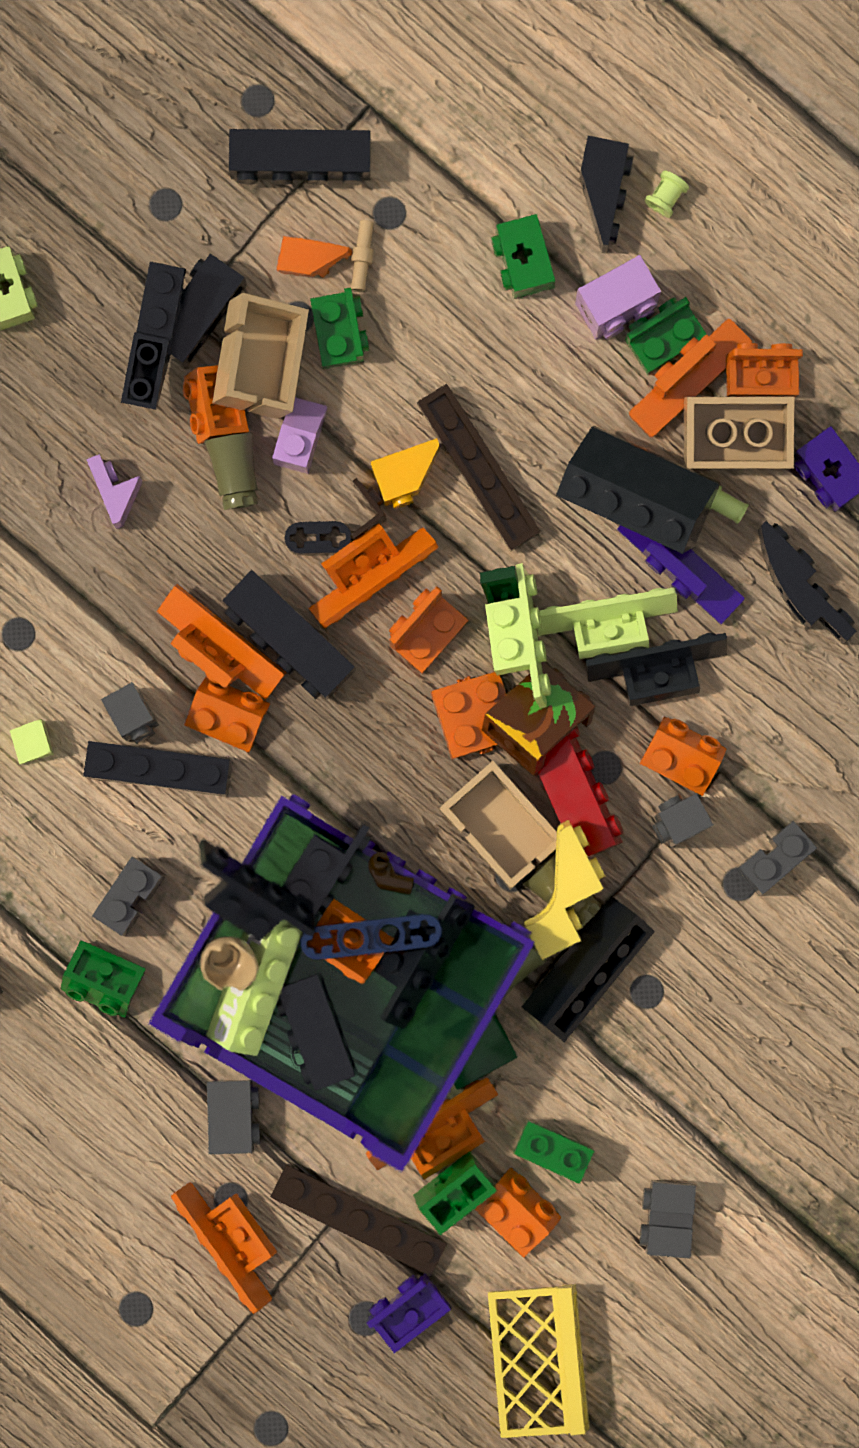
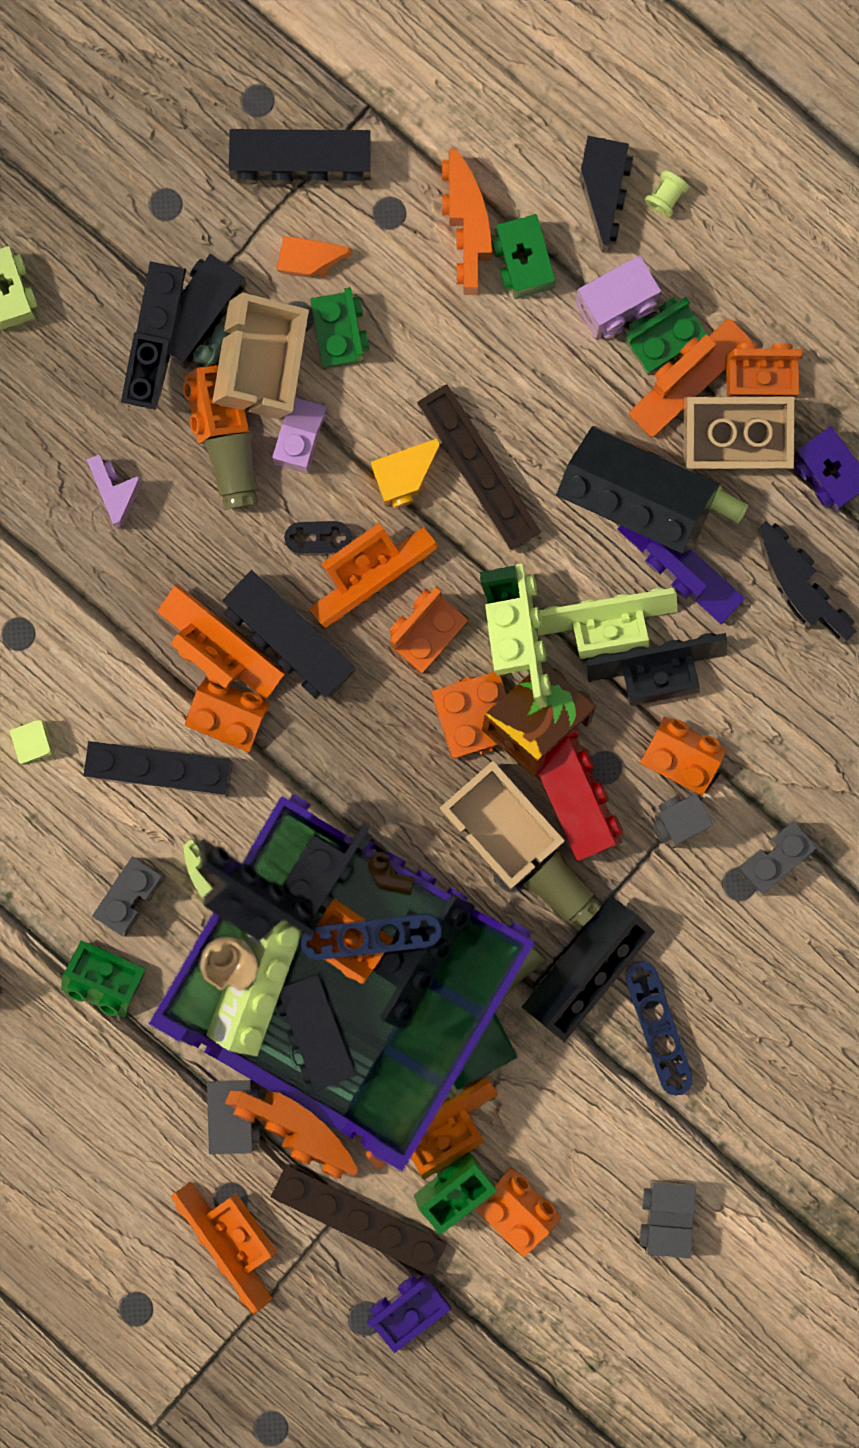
(130, 713): dark grey brick -> none
(192, 860): none -> yellowish green slope
(209, 354): none -> sand green arm
(305, 1136): none -> orange slope
(362, 256): tan bar -> none
(374, 502): dark brown bracket -> none
(466, 209): none -> orange slope
(553, 1151): green brick -> none
(569, 1360): light yellow fence -> none
(574, 880): light yellow arch -> none
(663, 1026): none -> dark blue beam

